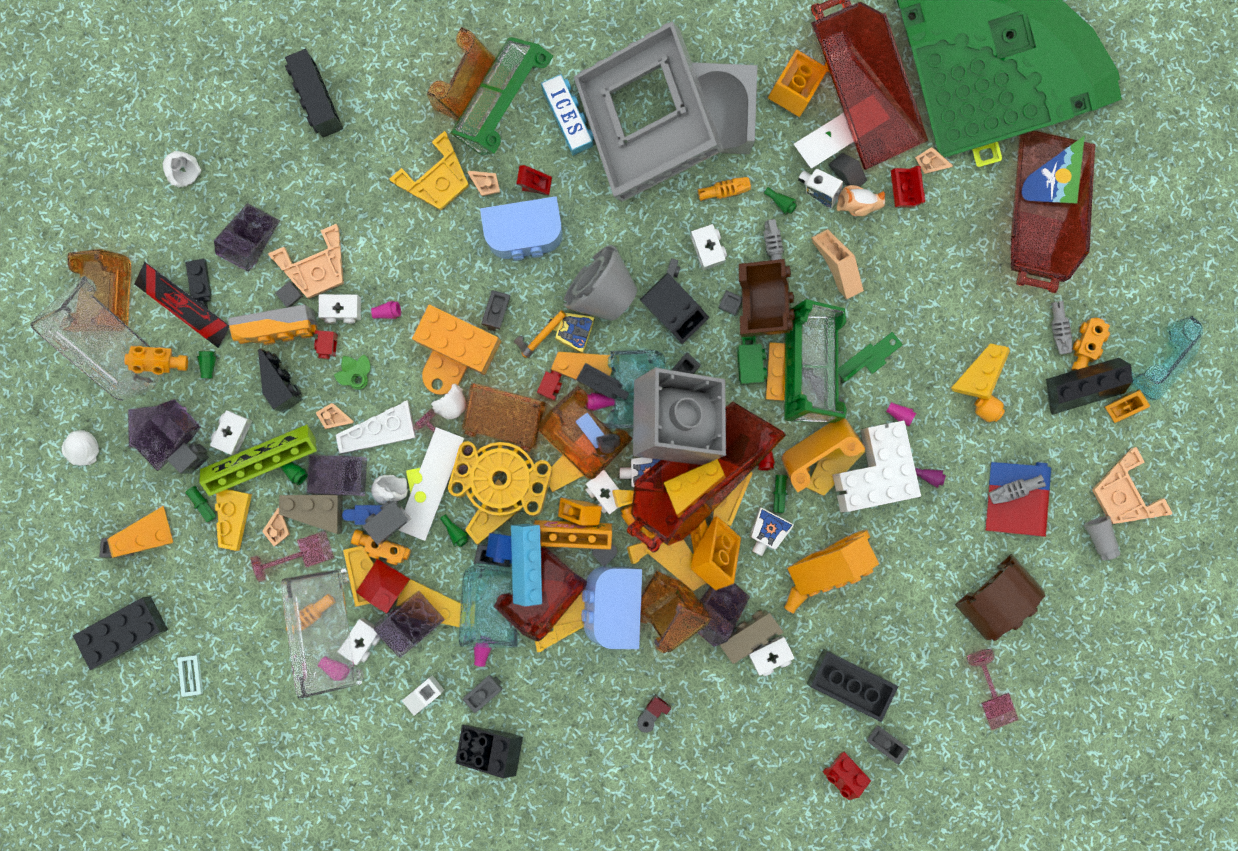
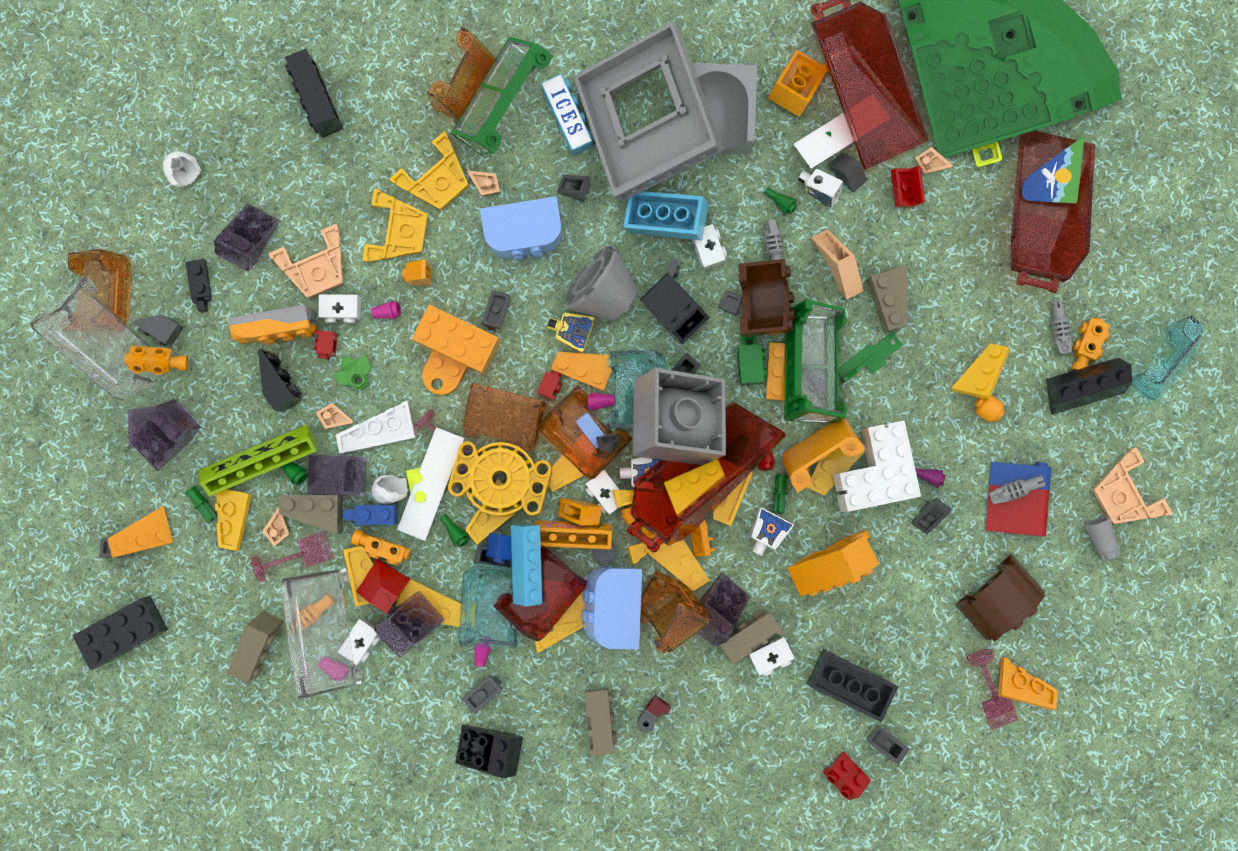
(80, 448): white hair -> none
(161, 327): none -> dark grey slope
(181, 304): black sticker -> none
(182, 676): light aqua tile -> none
(188, 458): dark grey brick -> none
(206, 363): green cone -> none
(237, 425): white brick -> none
(254, 646): none -> dark tan wedge
(289, 294): dark grey tile -> none
(386, 522): dark grey brick -> none
(404, 232): none -> yellow wing
(417, 273): none -> light orange slope
(423, 695): white slope -> none
(452, 404): white hair -> none
(528, 350): light orange piece -> none
(533, 180): red slope -> none
(574, 186): none -> dark grey slope
(600, 721): none -> dark tan wedge
(601, 382): black hinge -> none
(666, 215): none -> medium azure brick
(717, 555): light orange slope -> none
(725, 188): light orange hinge -> none
(794, 600): light orange cone -> none
(859, 201): light nougat animal -> none
(890, 297): none -> dark tan wedge
(901, 413): dark pink cone -> none
(931, 515): none -> dark grey slope
(1022, 687): none -> light orange wing
(1127, 405): light orange slope -> none

